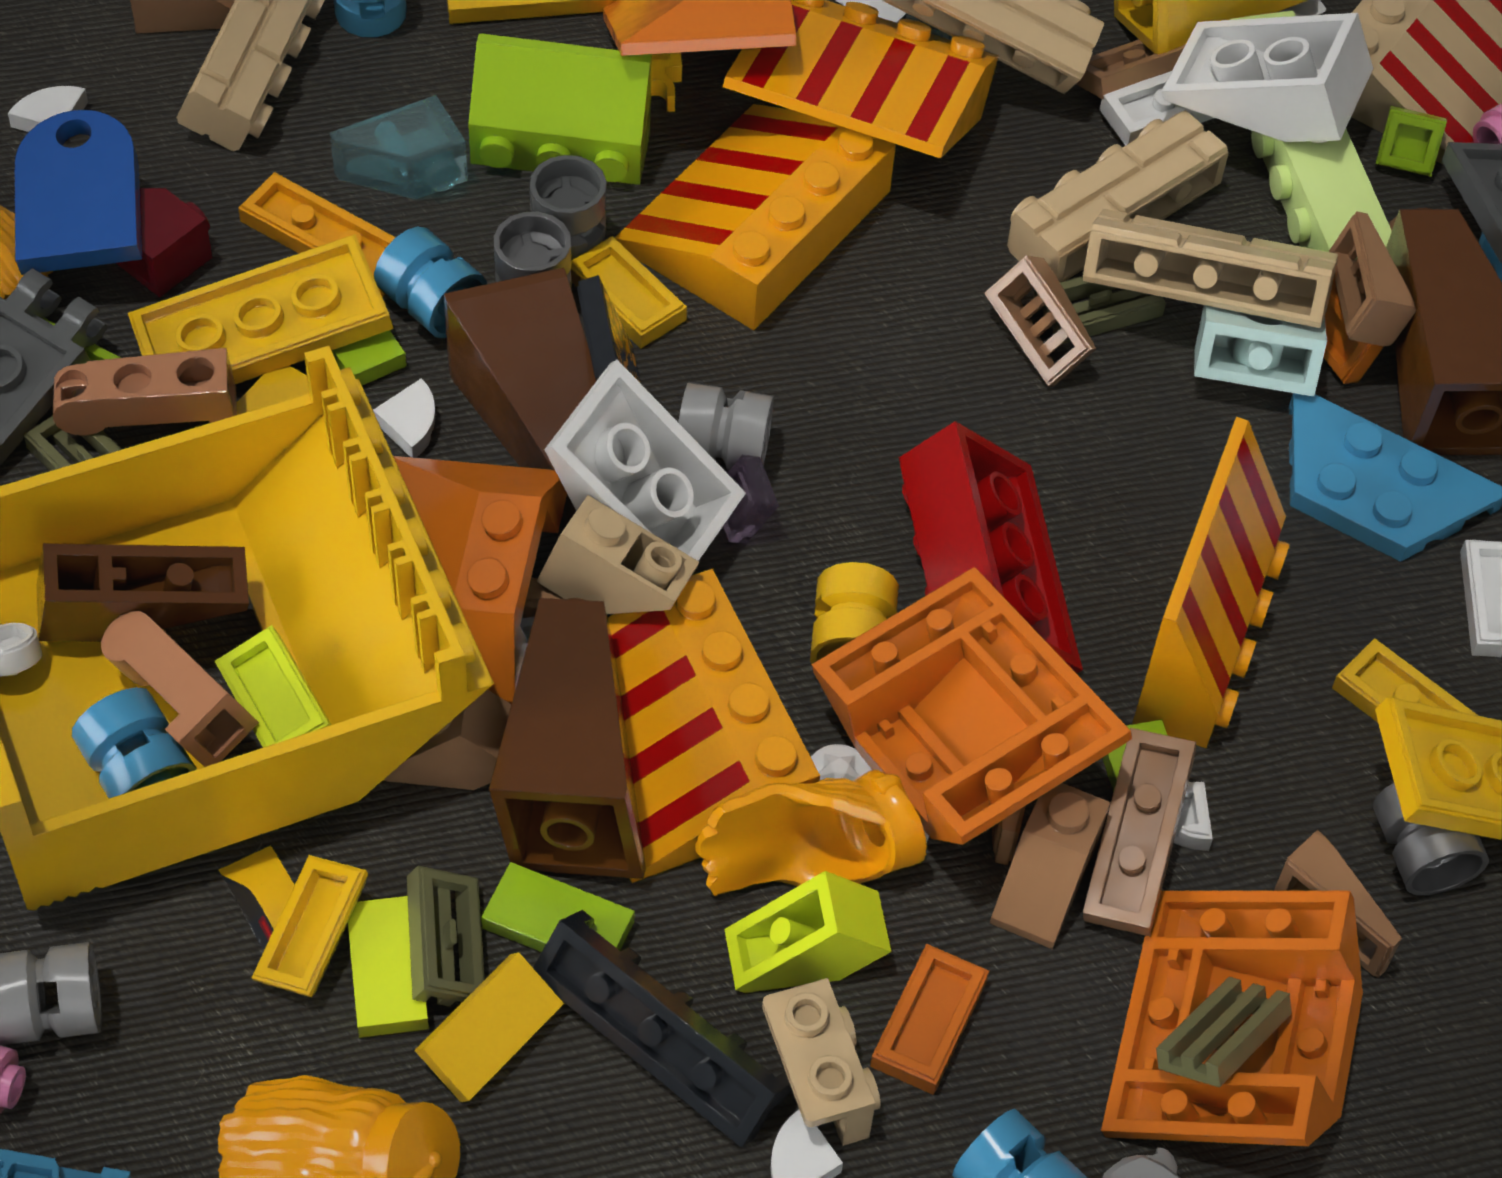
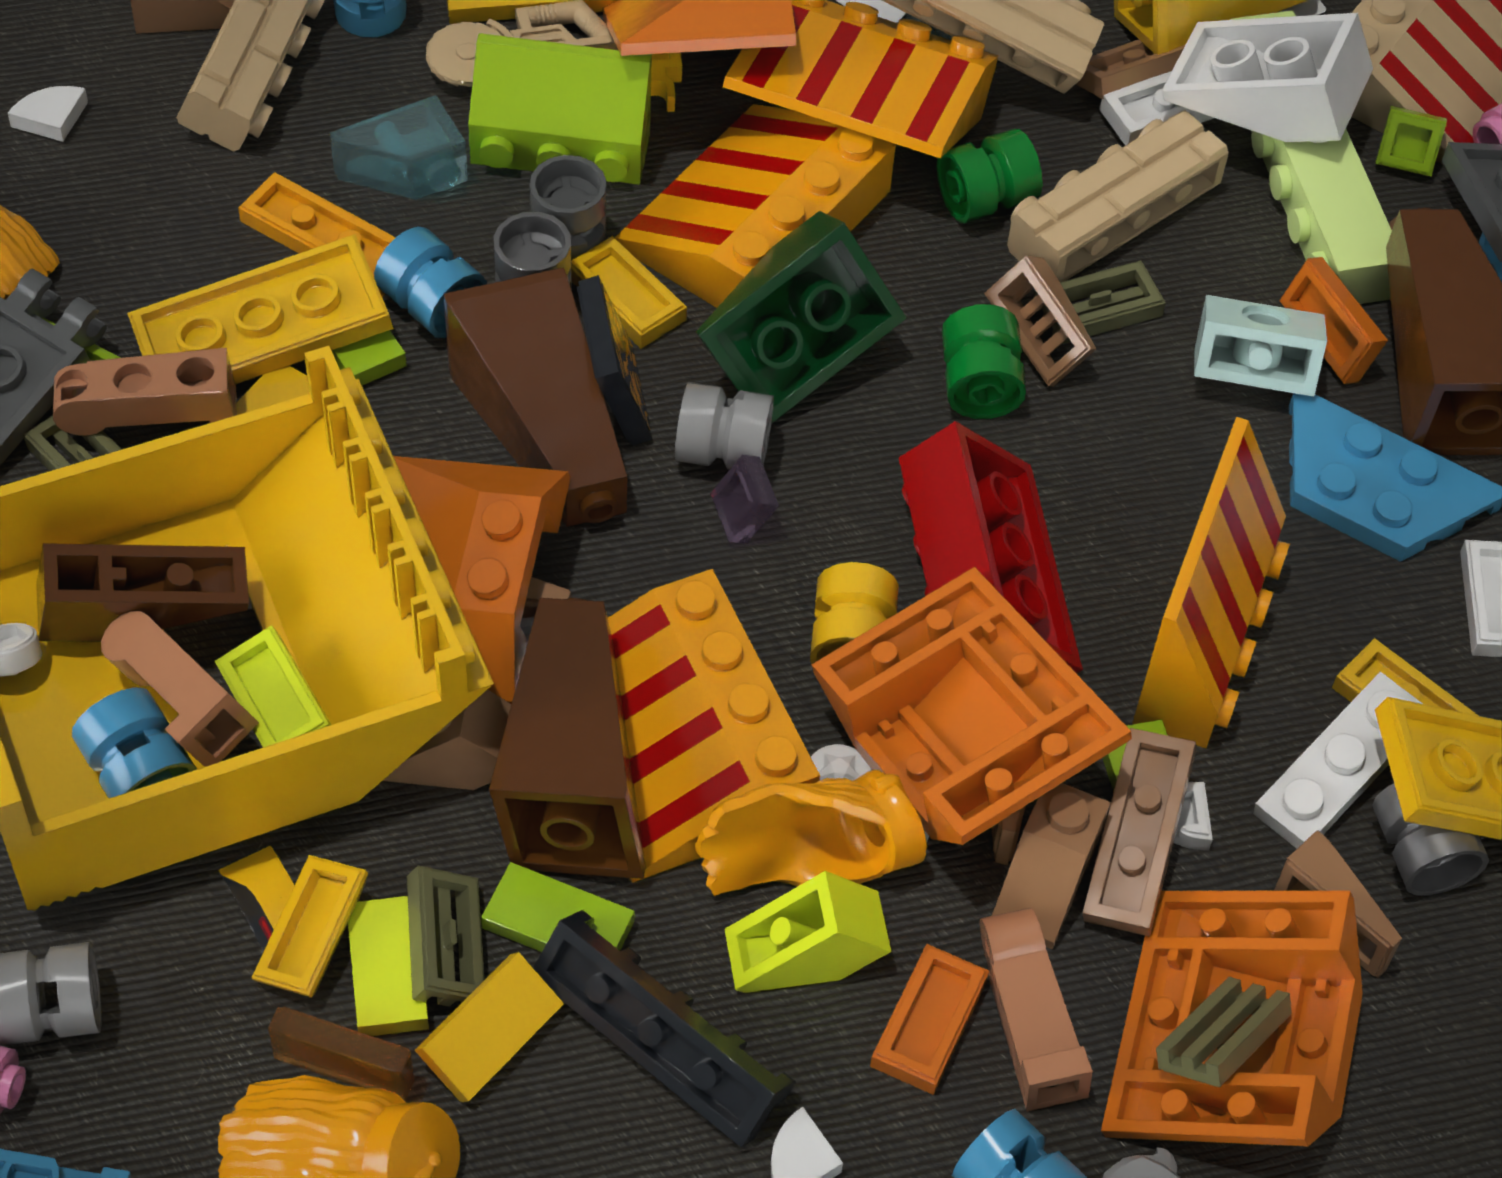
(76, 201): blue tile -> none
(172, 241): dark red slope -> none
(340, 1052): none -> clear orange tile
(409, 418): white tile -> none
(453, 48): none -> tan piece
(615, 562): tan slope -> none
(642, 464): white slope -> none
(800, 314): none -> dark green slope
(821, 1059): tan bracket -> none
(983, 361): none -> green wheel
(990, 176): none -> green wheel
(1033, 1012): none -> nougat leg
(1210, 267): tan brick -> none
(1331, 769): none -> white plate
(1370, 289): medium nougat slope -> none

